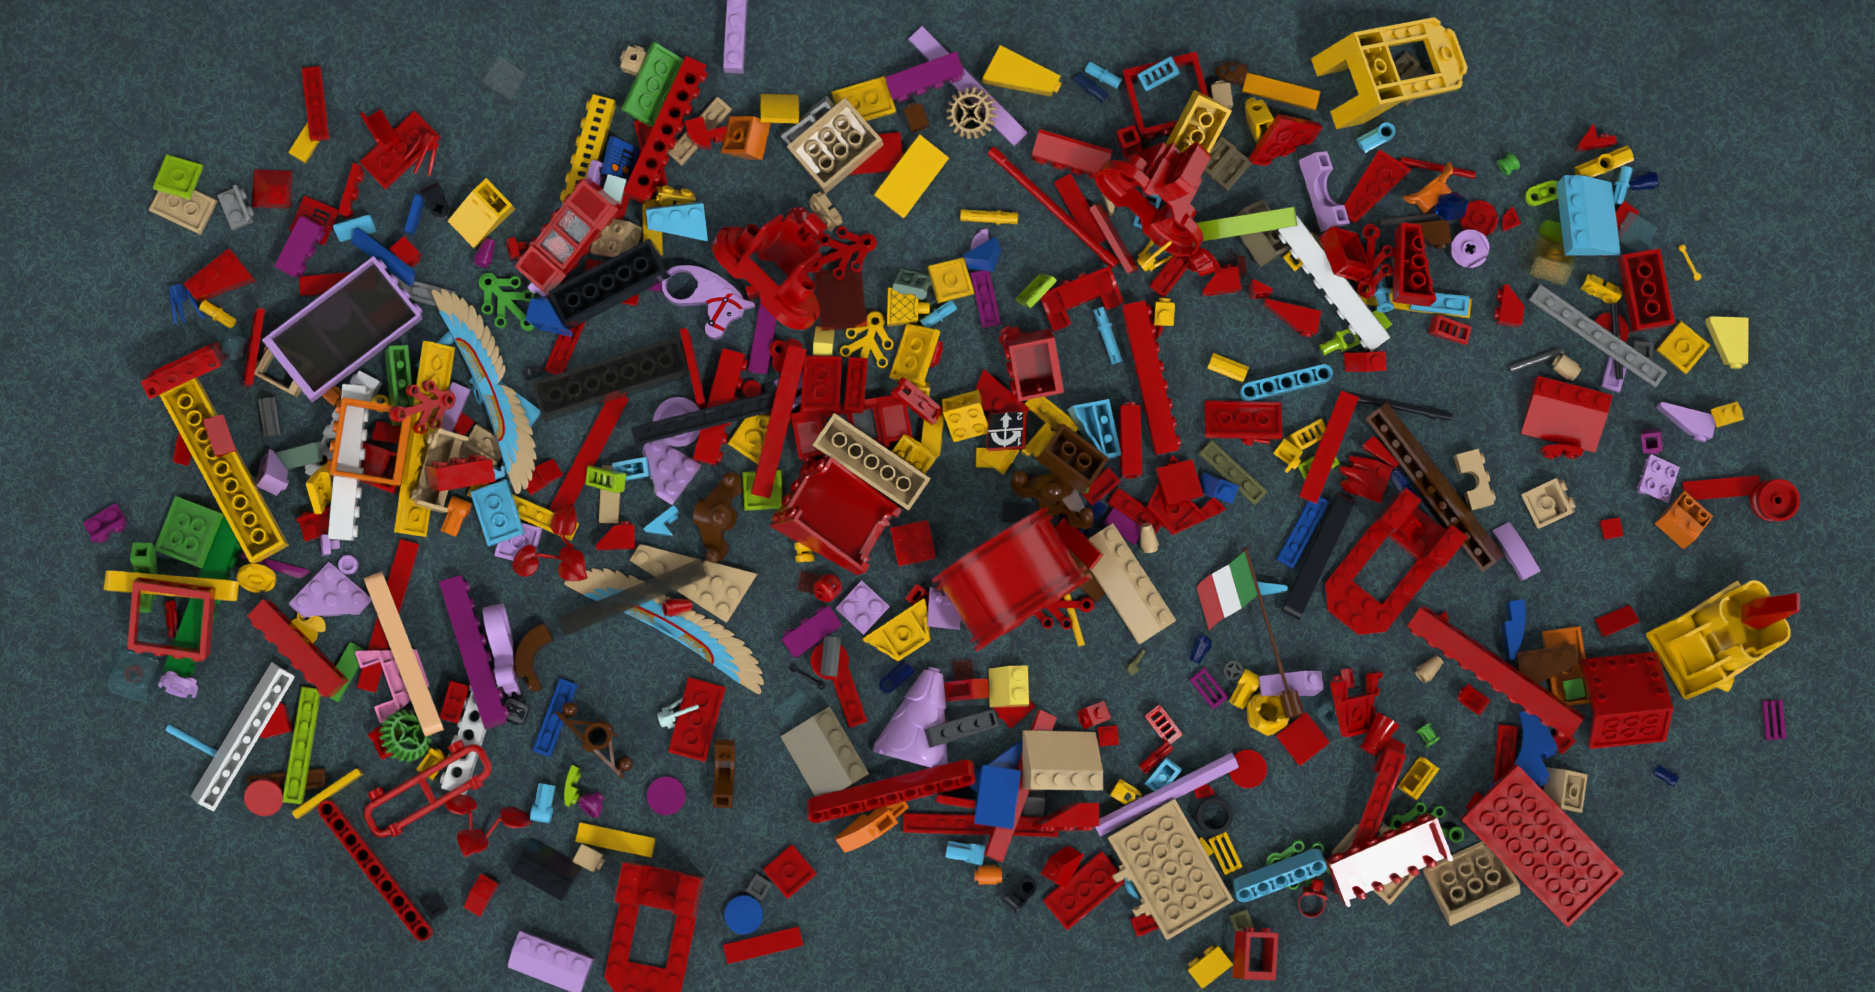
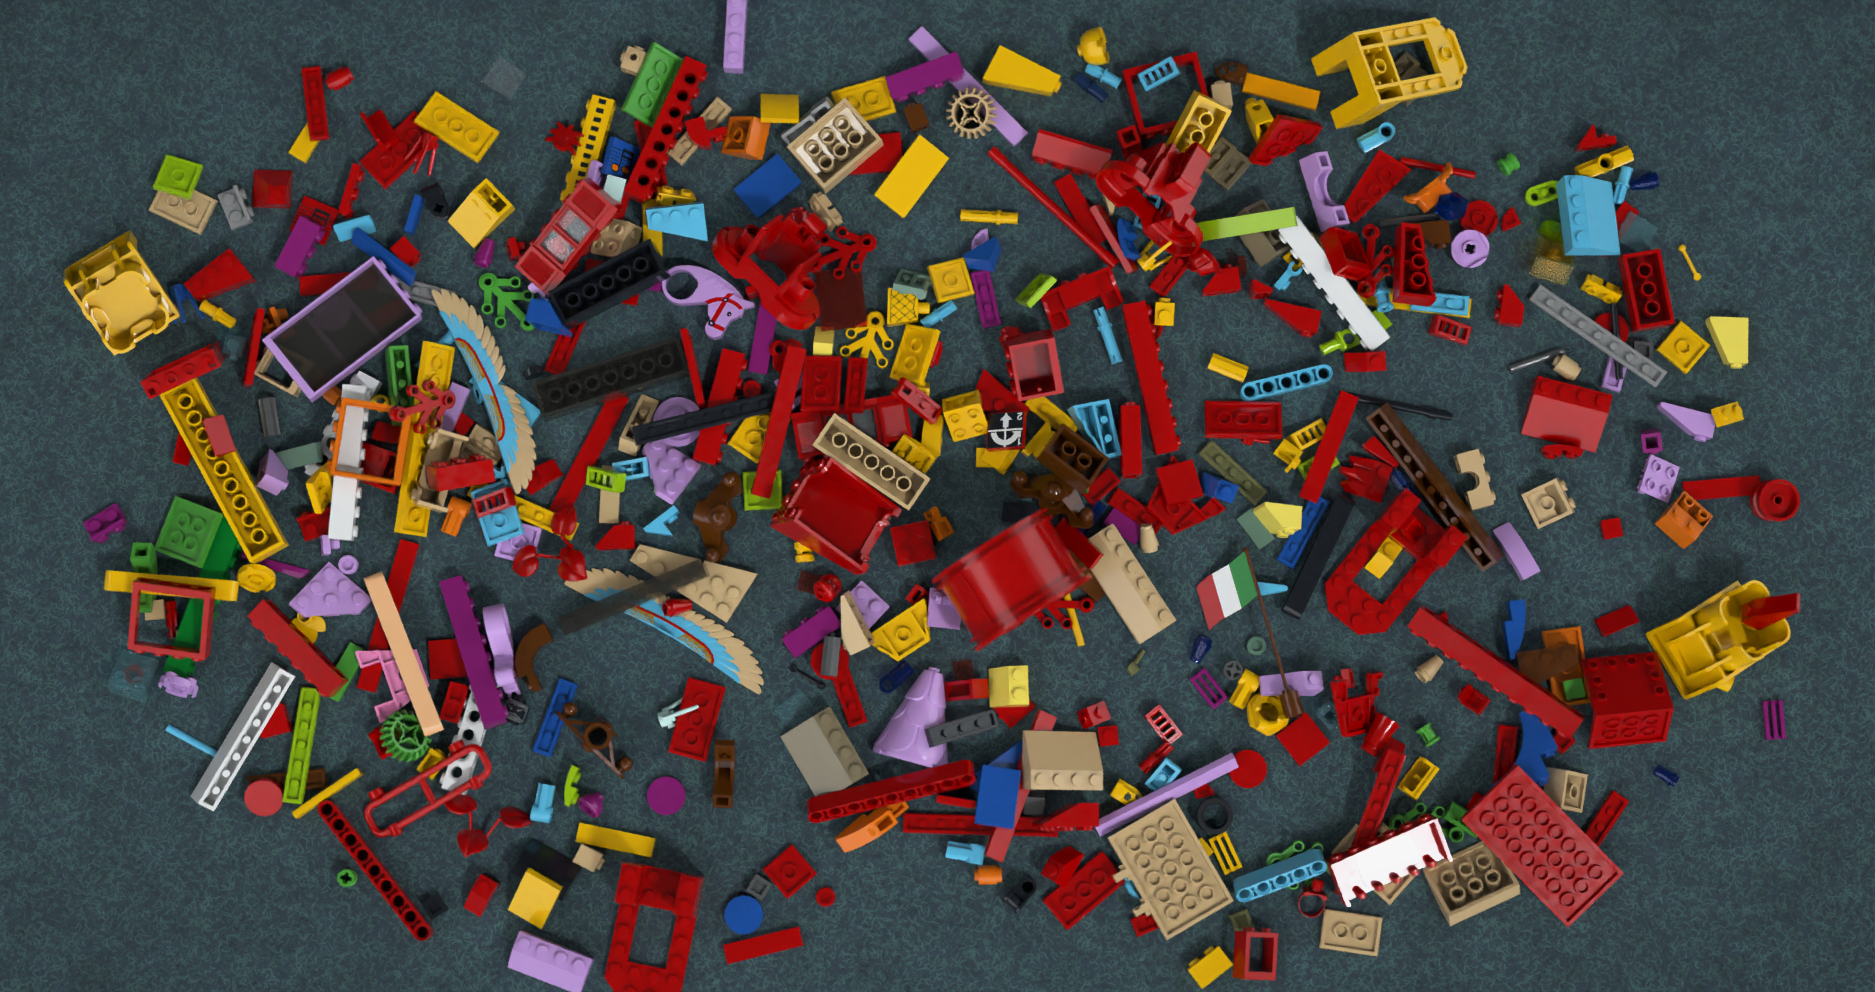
(120, 294): none -> yellow piece
(158, 611): none -> tan tile
(275, 317): none -> orange hips
(339, 78): none -> red brick
(354, 877): none -> bright green bush
(446, 659): none -> red tile
(456, 127): none -> yellow tile
(506, 500): none -> red slope
(535, 898): none -> yellow tile
(565, 138): none -> red piece
(642, 414): none -> tan slope
(767, 186): none -> blue tile
(825, 896): none -> red tile
(854, 629): none -> tan slope
(939, 525): none -> orange plate
(1093, 47): none -> yellow cylinder
(1126, 236): none -> blue slope
(1255, 529): none -> sand green tile
(1256, 645): none -> sand green tile
(1279, 518): none -> light yellow slope
(1283, 281): none -> medium azure plate
(1350, 932): none -> tan tile
(1383, 558): none -> yellow slope
(1453, 816): none -> bright green plate
(1606, 817): none -> red tile

